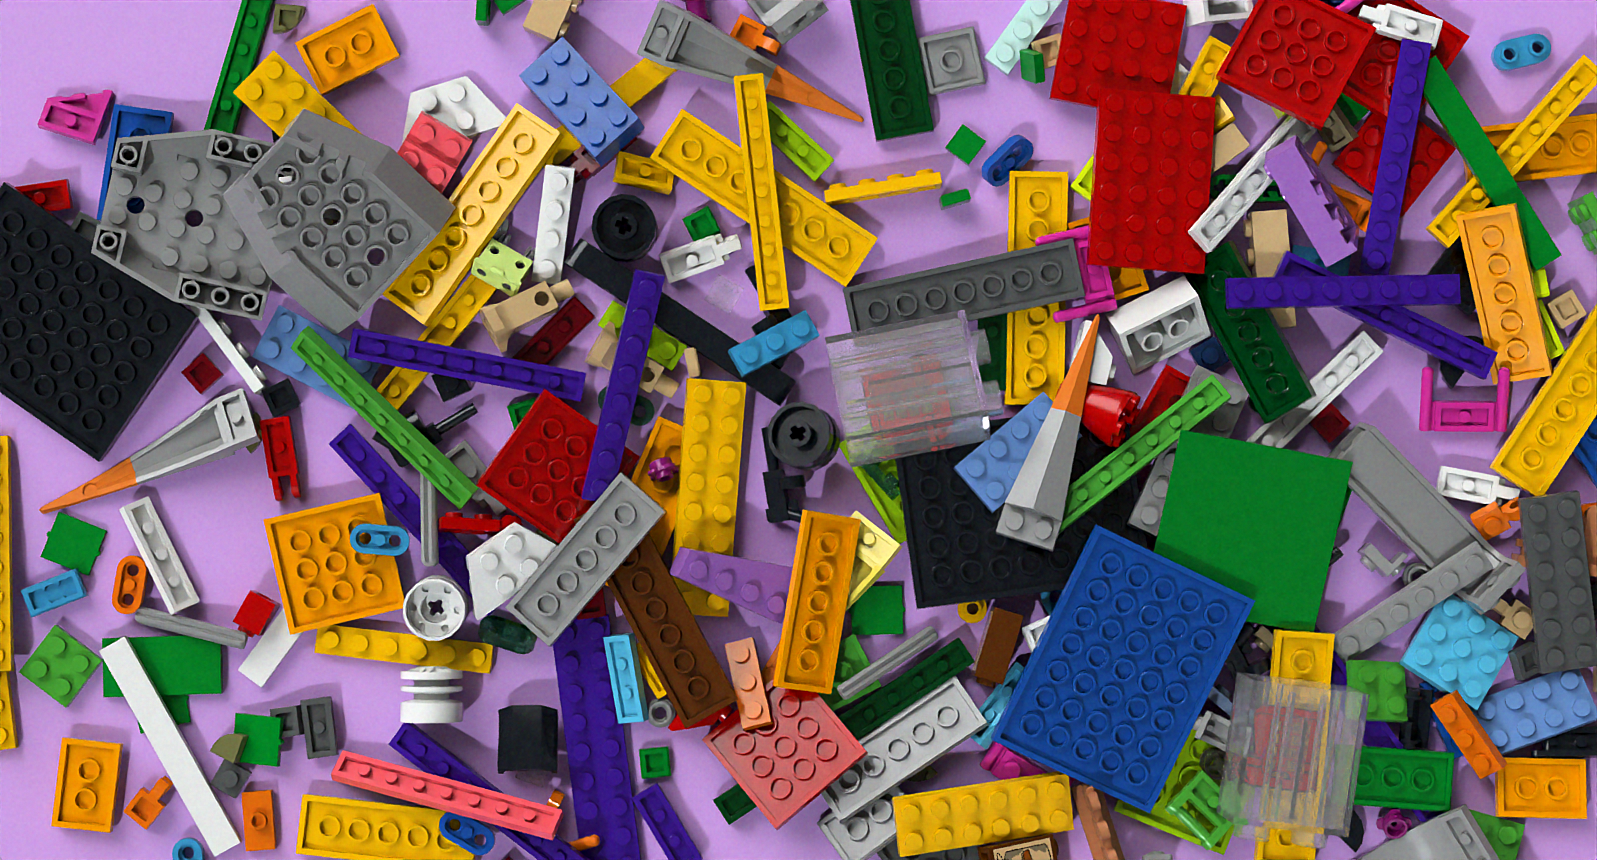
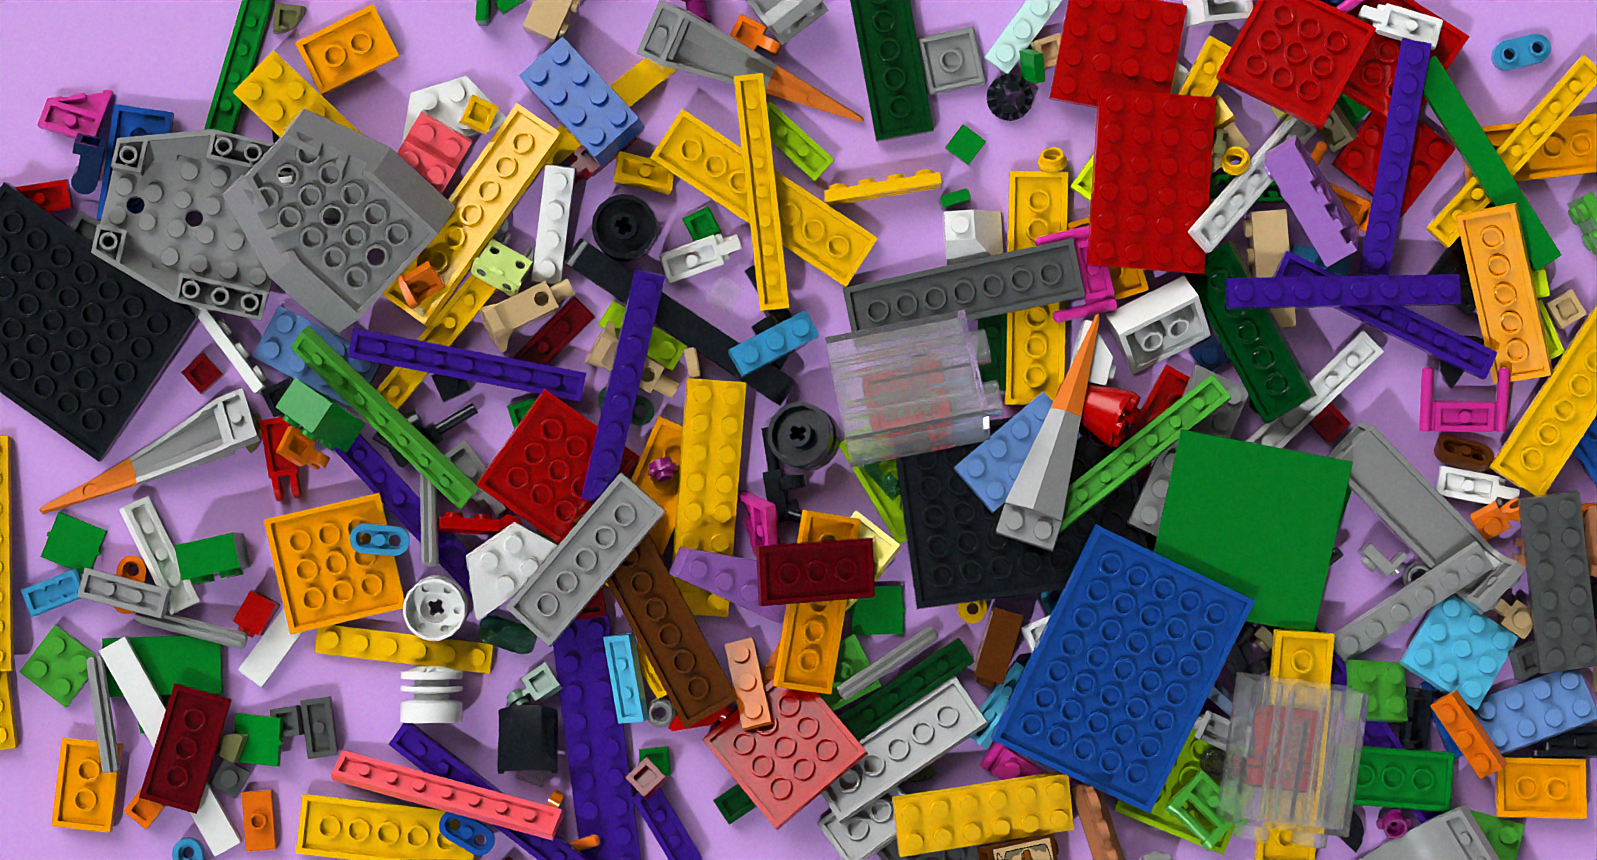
(90, 163): none -> dark blue leg
(103, 714): none -> light grey axle
(124, 593): none -> light grey plate
(185, 748): none -> dark red tile
(212, 556): none -> green brick
(300, 449): none -> orange plate
(319, 416): none -> green brick
(420, 284): none -> orange tile
(478, 114): none -> yellow plate
(539, 684): none -> plate
(646, 778): none -> plate
(761, 521): none -> dark pink wing
(815, 571): none -> dark red tile
(971, 235): none -> white slope
(996, 95): none -> black gear
(1004, 159): blue plate -> none
(1052, 160): none -> yellow plate
(1219, 143): none -> olive tile
(1232, 154): none -> yellow plate
(1463, 453): none -> reddish brown plate

